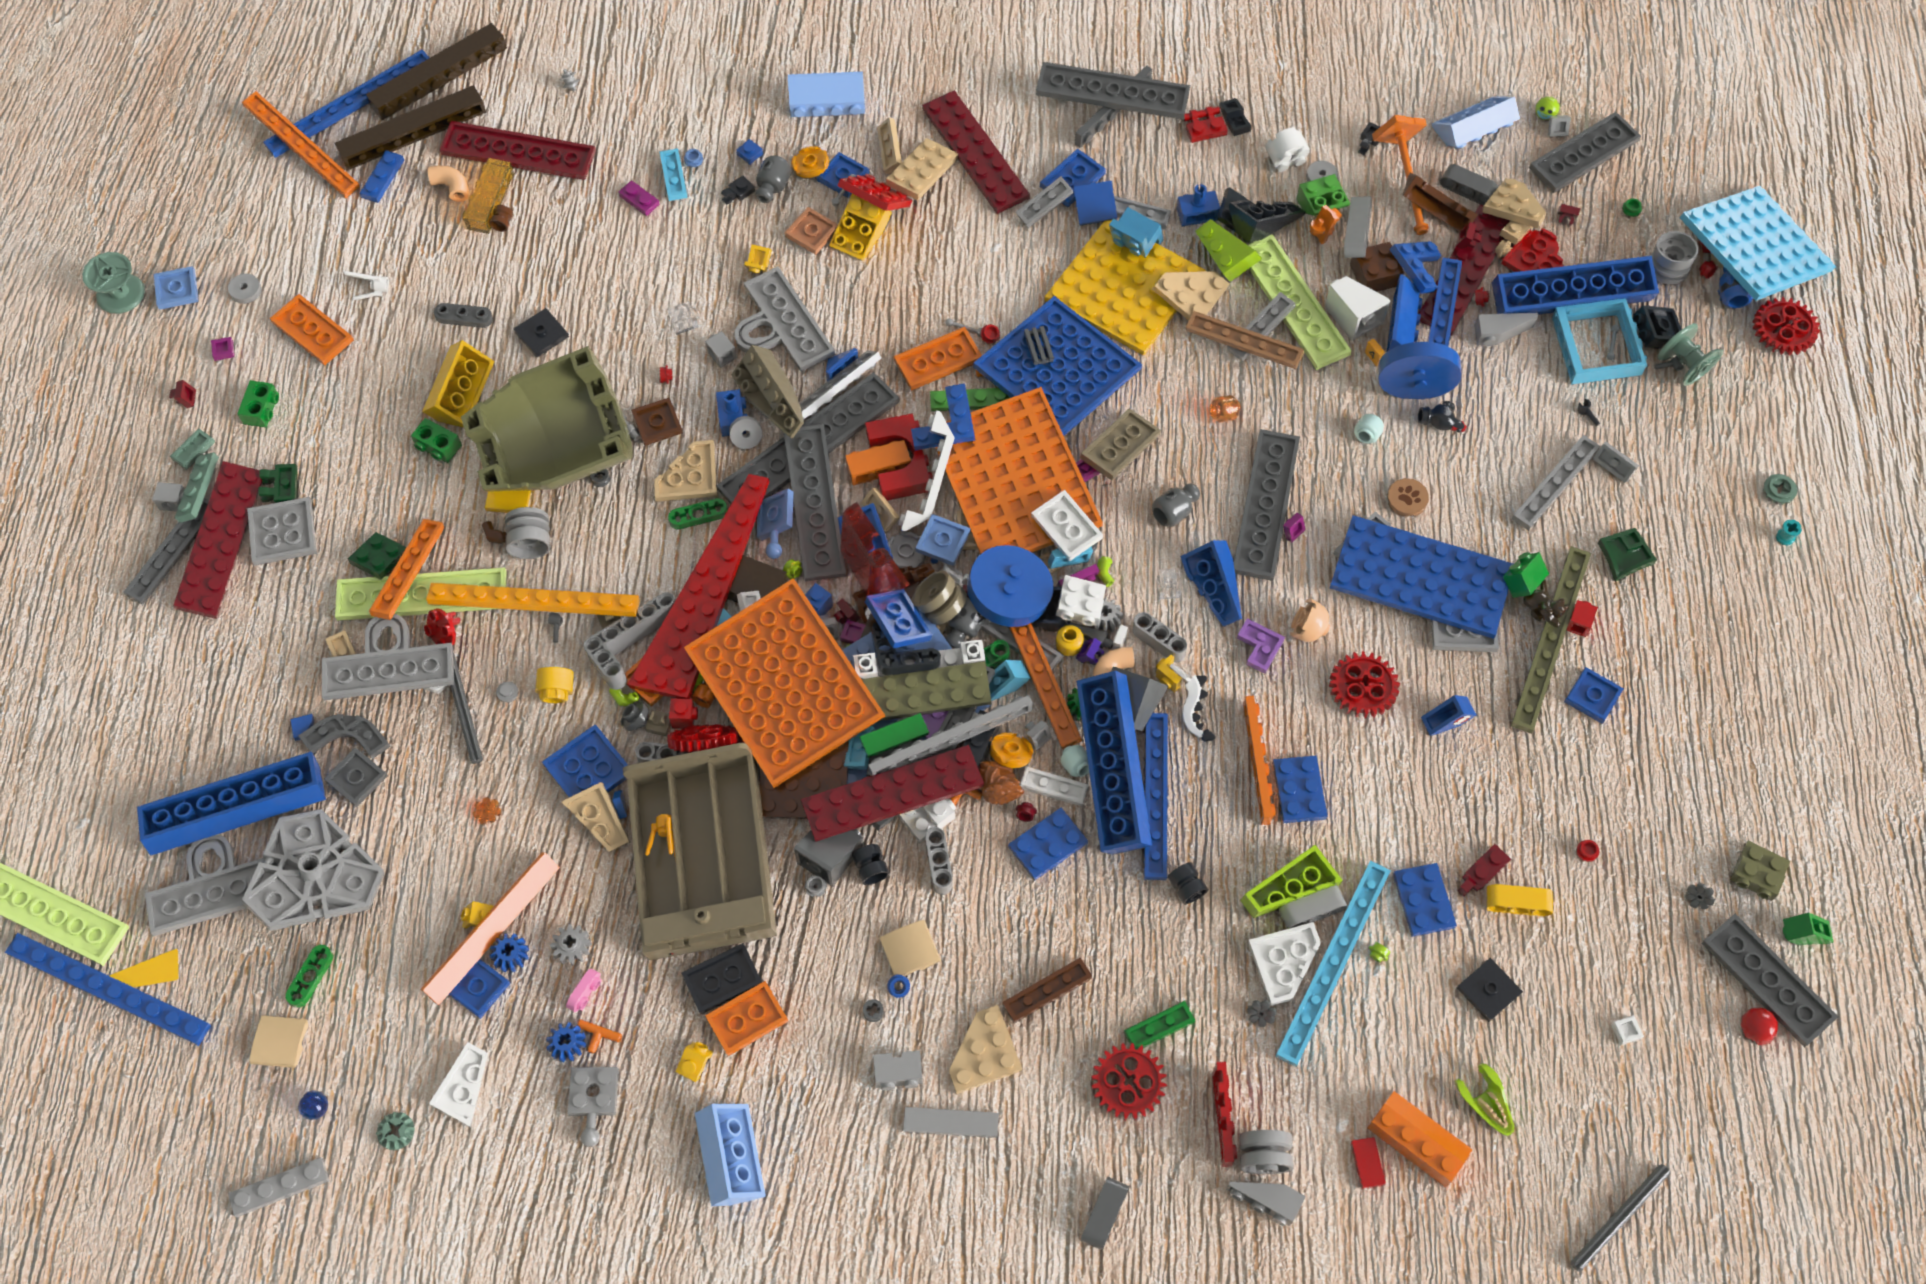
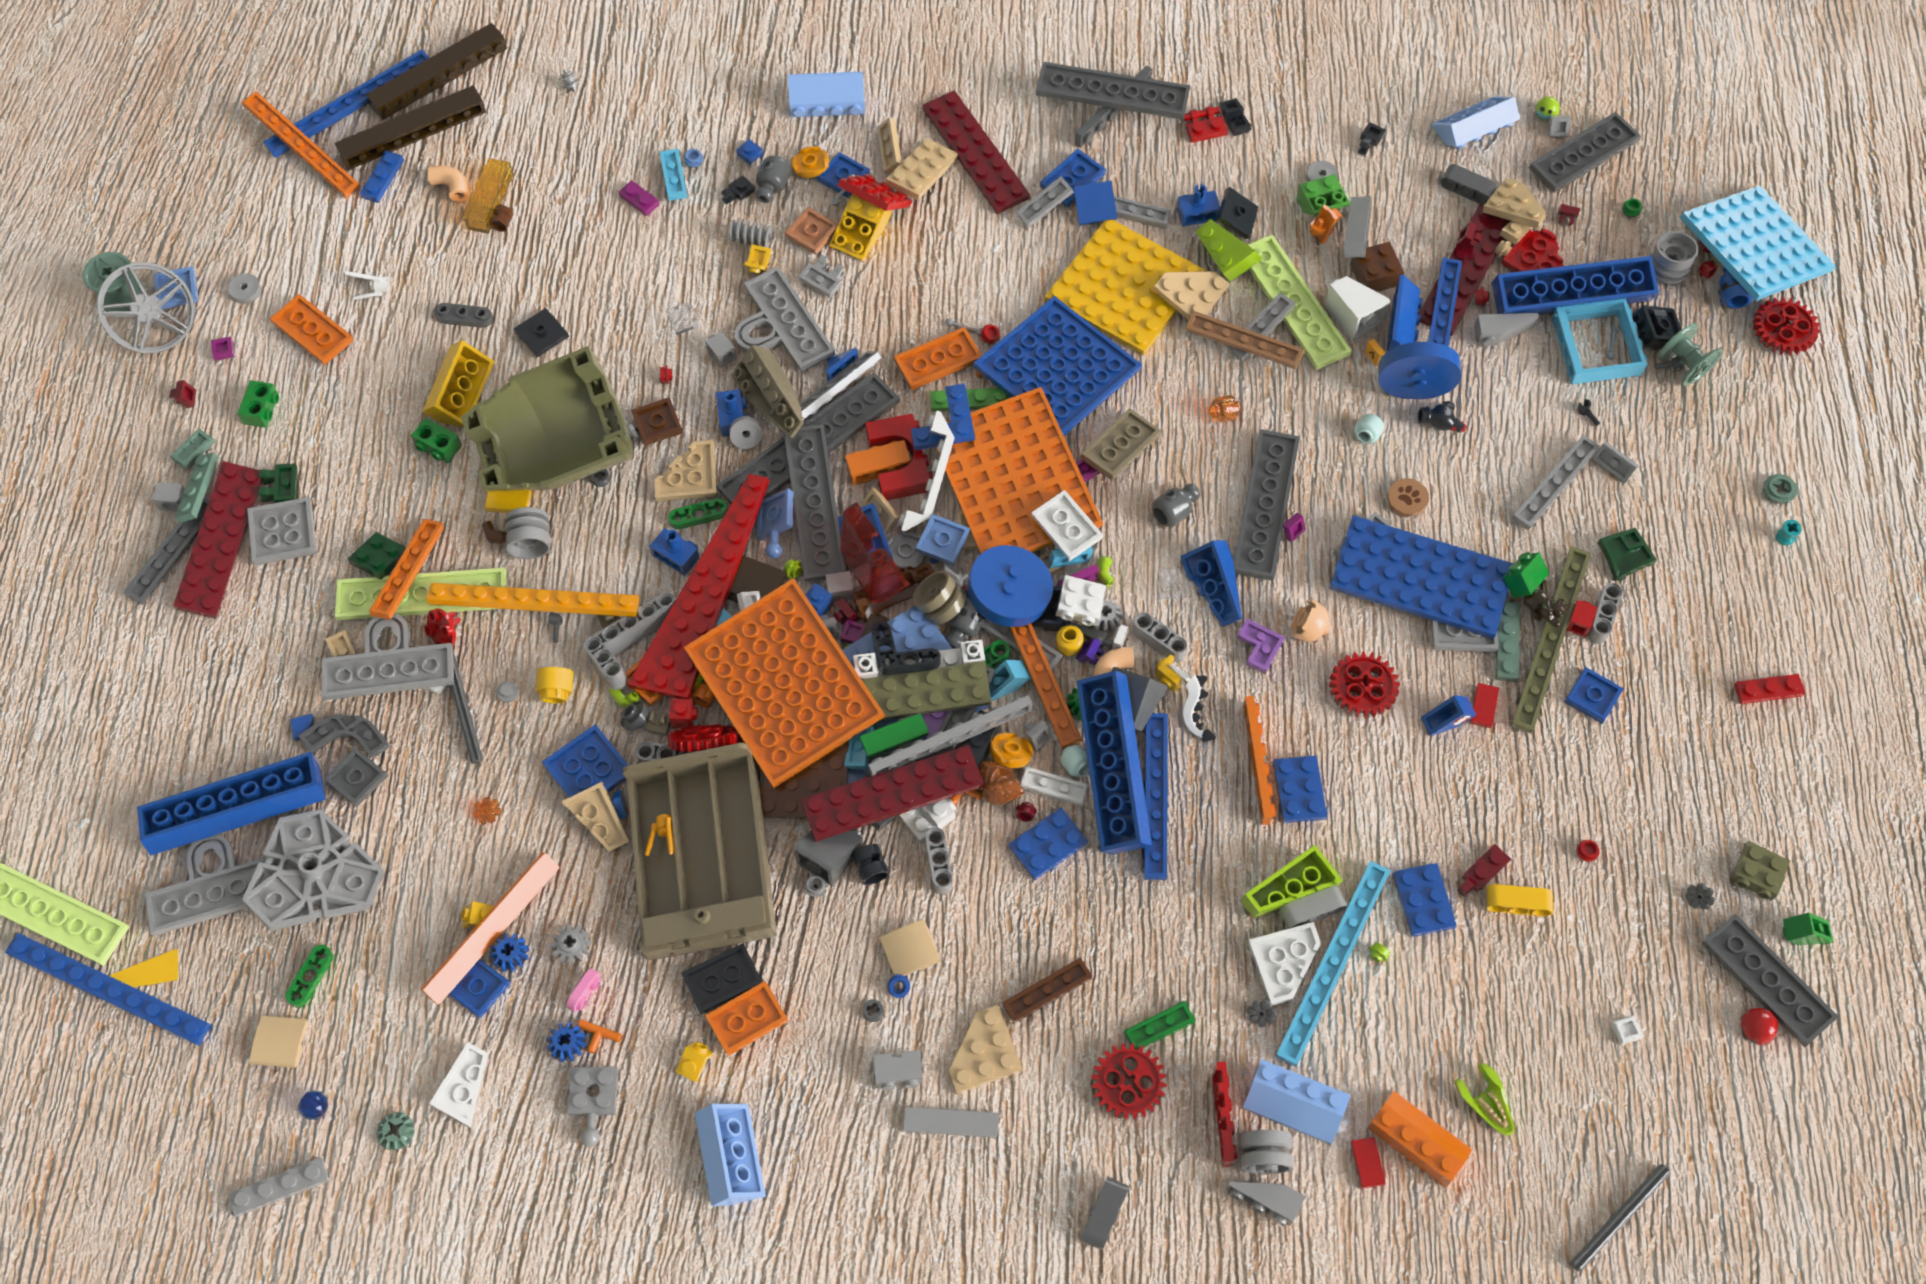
(145, 307): none -> light grey wheel
(519, 149): dark red plate -> none
(674, 551): none -> blue brick
(749, 234): none -> light grey piece
(818, 279): none -> light grey plate
(841, 585): none -> light grey brick
(898, 618): blue plate -> none
(1036, 332): dark grey tile -> none
(1136, 232): dark azure bracket -> none
(1186, 881): black wheel -> none
(1261, 219): black wedge -> none
(1287, 149): white brick -> none
(1296, 1101): none -> light blue slope
(1398, 131): orange tile -> none
(1411, 257): blue plate -> none
(1437, 203): reddish brown windscreen -> none
(1484, 705): none -> red tile
(1489, 989): black plate -> none
(1508, 640): none -> sand green plate
(1610, 606): none -> light grey beam
(1769, 689): none -> red plate

